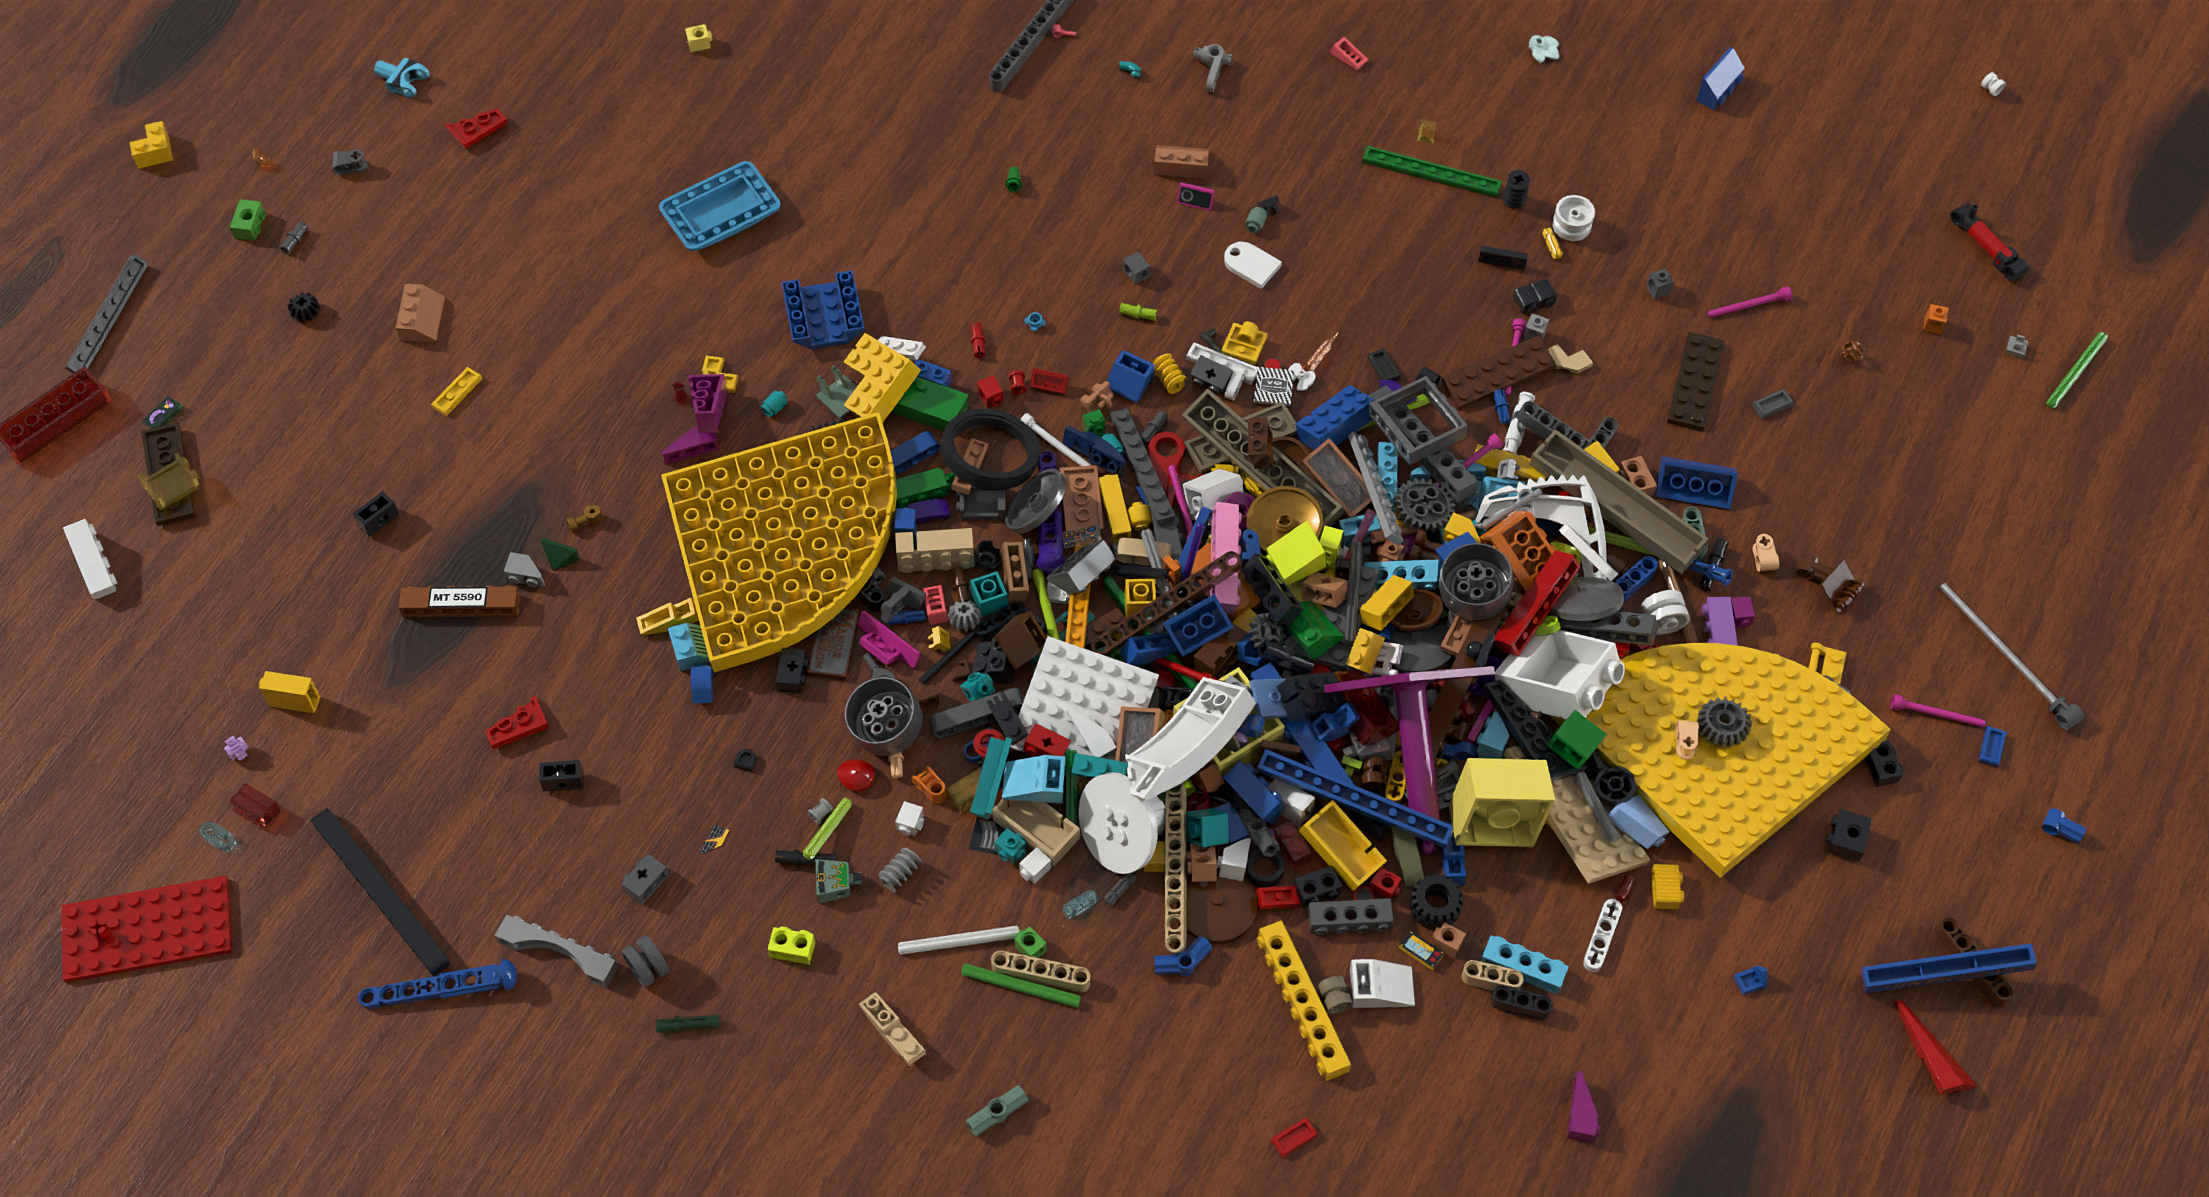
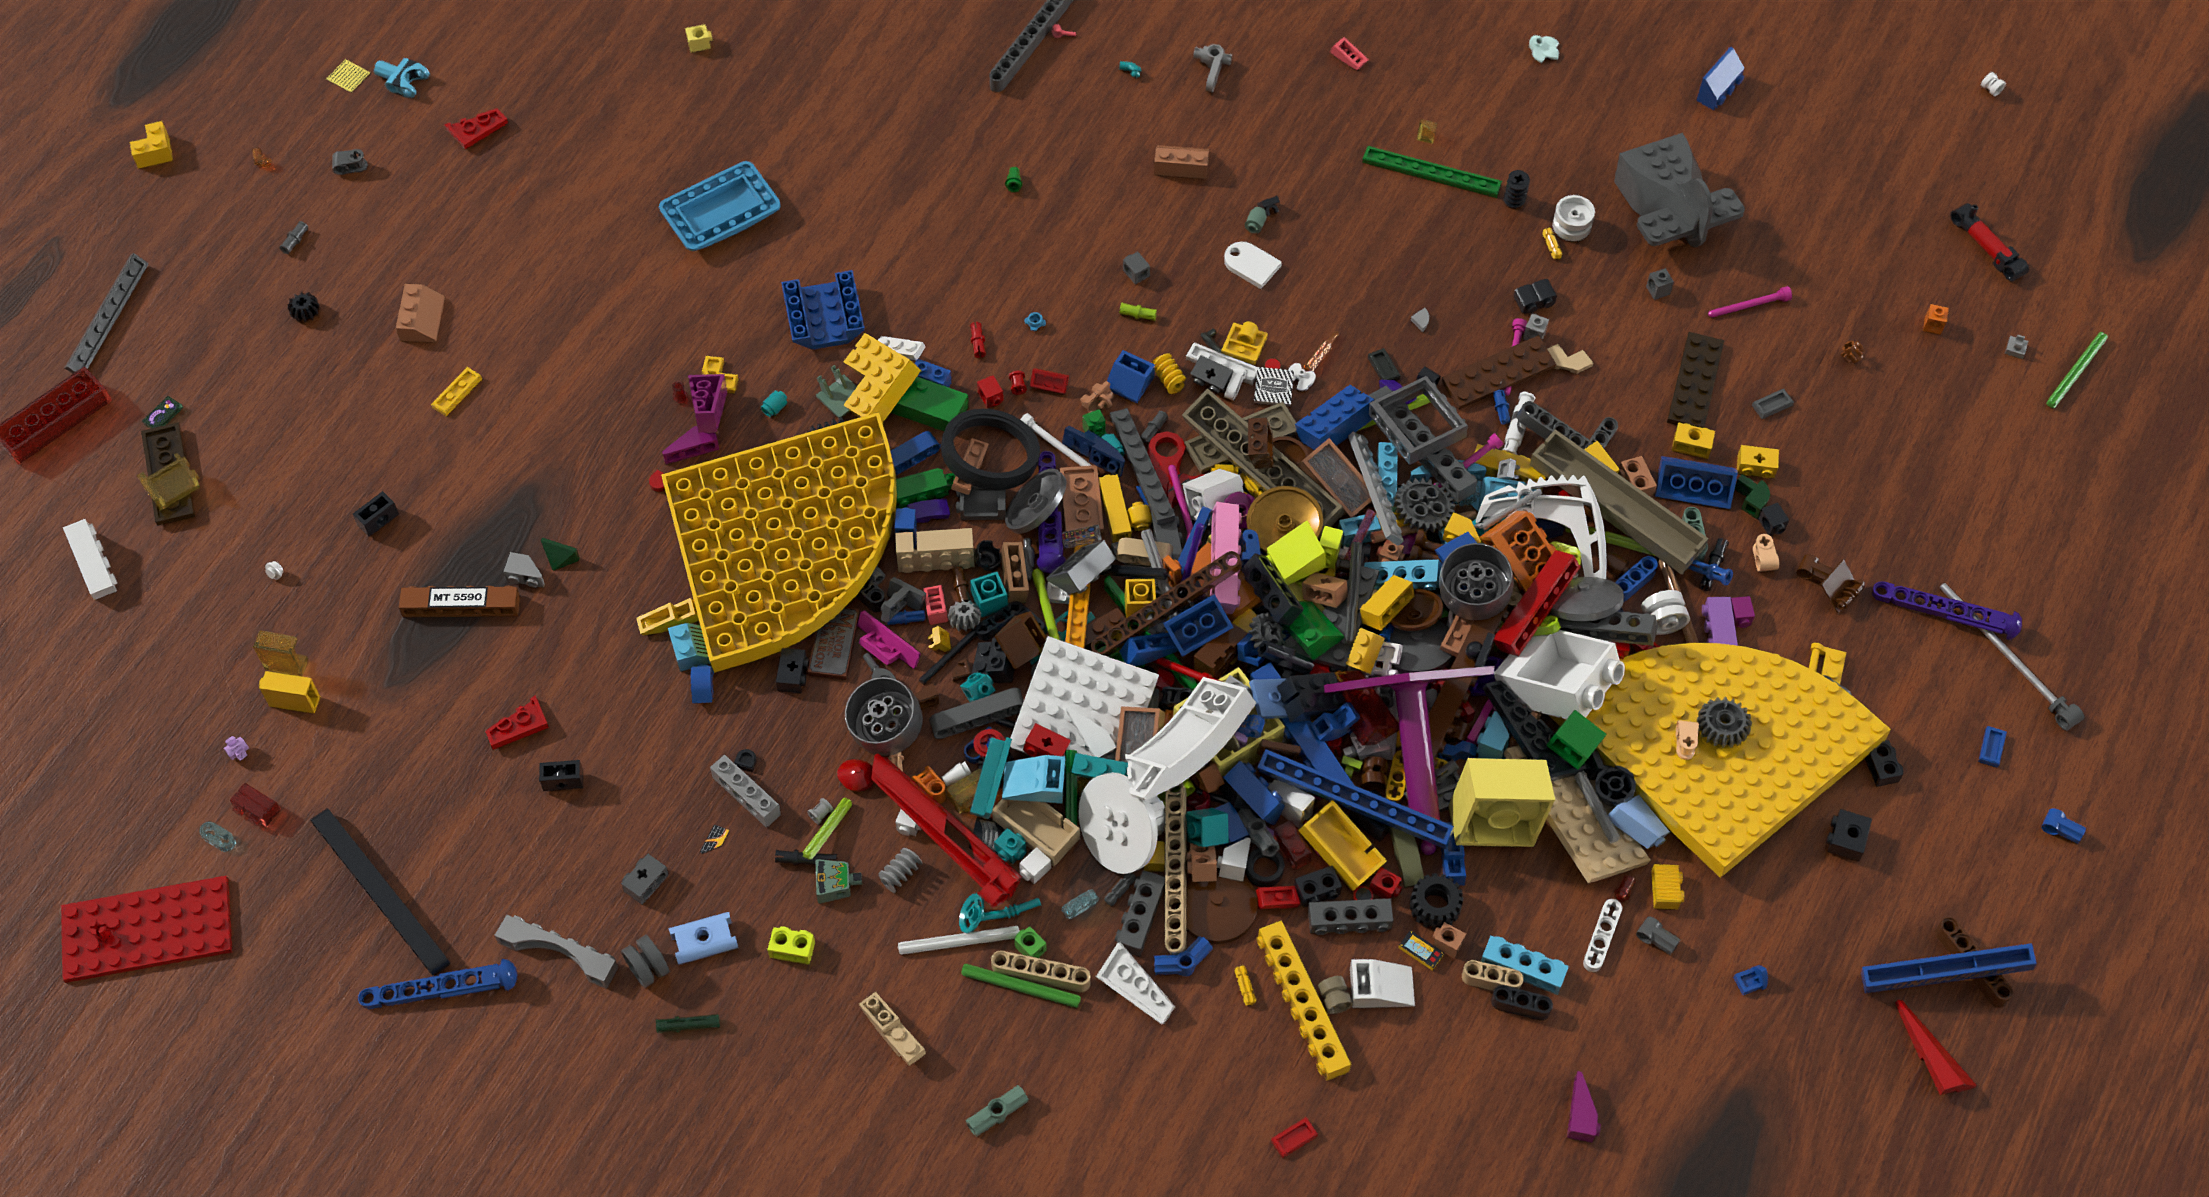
(247, 220): bright green brick -> none
(274, 570): none -> white plate
(278, 653): none -> clear yellow panel
(348, 75): none -> light yellow sticker
(591, 514): pearl gold leg -> none
(656, 481): none -> red tile
(688, 937): none -> light blue piece
(745, 791): none -> light grey brick
(956, 774): none -> white cone
(976, 912): none -> teal dish
(987, 868): none -> red panel
(1008, 718): black hinge -> none
(1132, 982): none -> white wing
(1147, 883): none -> dark grey brick
(1195, 196): slope -> none
(1245, 985): none -> yellow axle
(1421, 319): none -> light grey tile
(1503, 257): black hinge -> none
(1588, 552): white beam -> none
(1652, 932): none -> dark grey piece
(1670, 193): none -> dark grey brick
(1684, 442): none -> yellow brick
(1756, 495): none -> dark green brick
(1757, 461): none -> yellow brick
(1773, 519): none -> black brick
(1899, 702): dark pink piece -> none
(1998, 621): none -> dark purple piece

